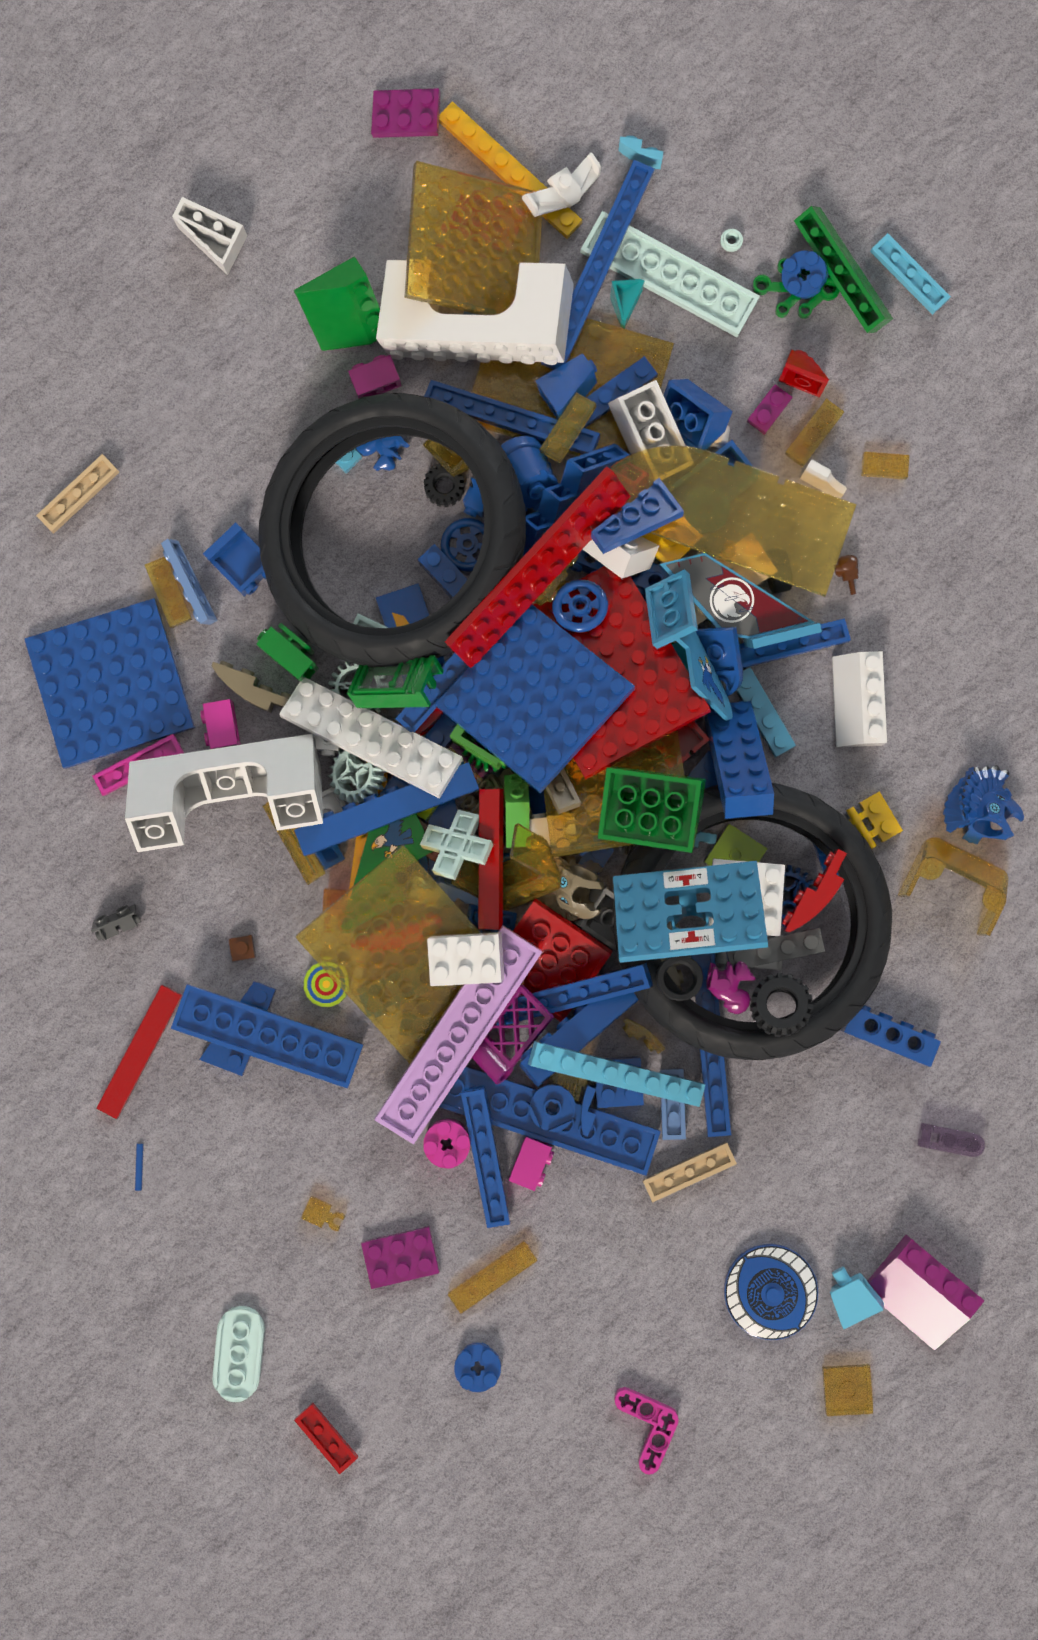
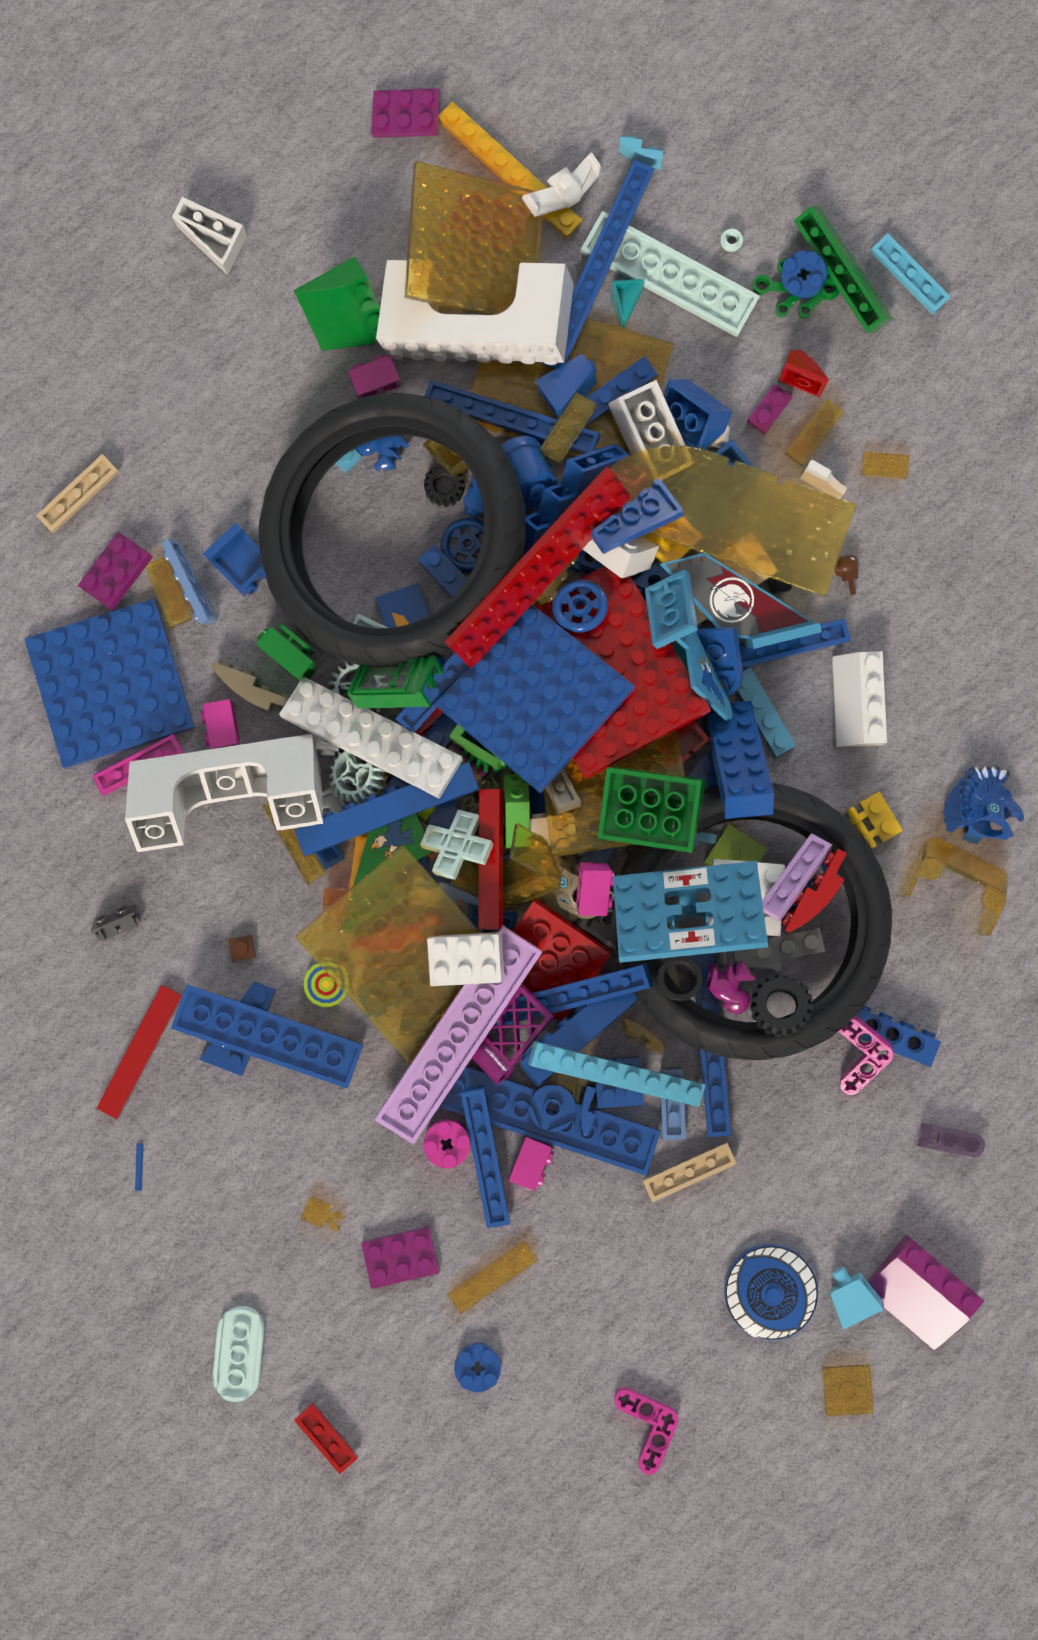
(115, 571): none -> magenta plate
(594, 889): none -> dark pink brick
(796, 876): none -> lavender plate
(870, 1056): none -> dark pink beam

